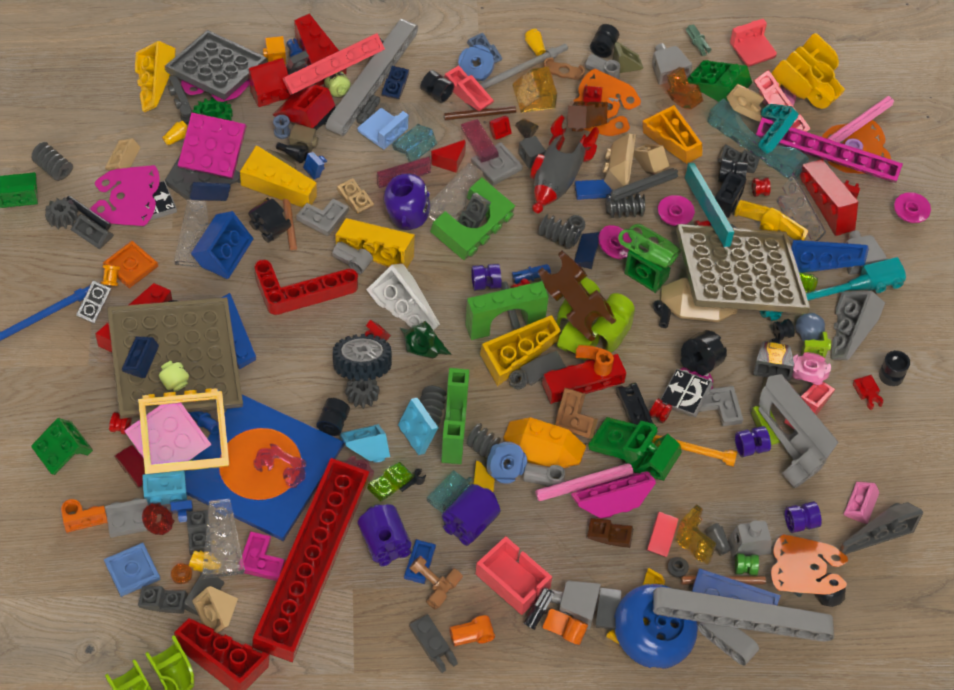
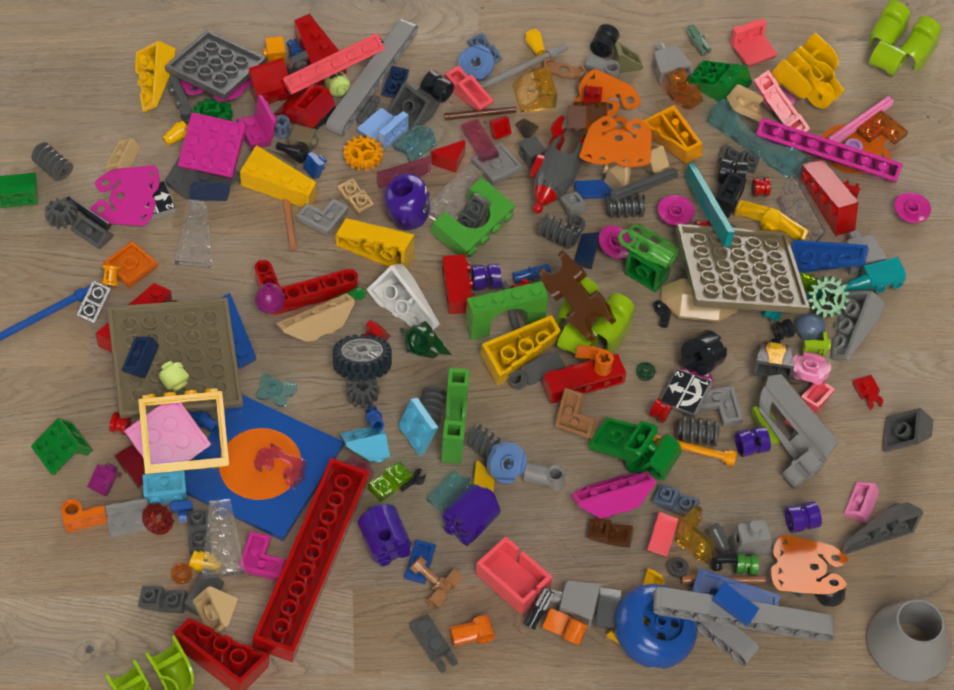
(104, 478): none -> magenta bracket
(132, 569): medium blue plate -> none
(222, 244): blue slope -> none
(260, 125): none -> dark pink bracket
(268, 219): black brick -> none
(269, 298): none -> magenta helmet
(275, 390): none -> clear light blue animal
(319, 319): none -> tan wedge
(333, 416): black wheel -> none
(356, 259): light grey piece -> none
(356, 293): none -> green arm
(363, 153): none -> light orange gear
(374, 418): none -> blue axle
(414, 102): none -> dark grey slope
(457, 282): none -> red brick
(545, 442): light orange wedge -> none
(573, 204): none -> light grey slope
(584, 482): bright pink axle -> none
(617, 151): none -> orange piece
(634, 404): black plate -> none
(643, 375): none -> clear green plate
(671, 500): none -> sand blue slope
(698, 430): none -> dark grey piece
(722, 558): none -> black arm
(735, 604): none -> blue tile
(784, 118): teal beam -> none
(823, 289): none -> gear
(884, 125): none -> clear orange plate
(891, 27): none -> lime piece
(894, 368): black wheel -> none
(903, 656): none -> light grey cone
(907, 429): none -> dark grey slope

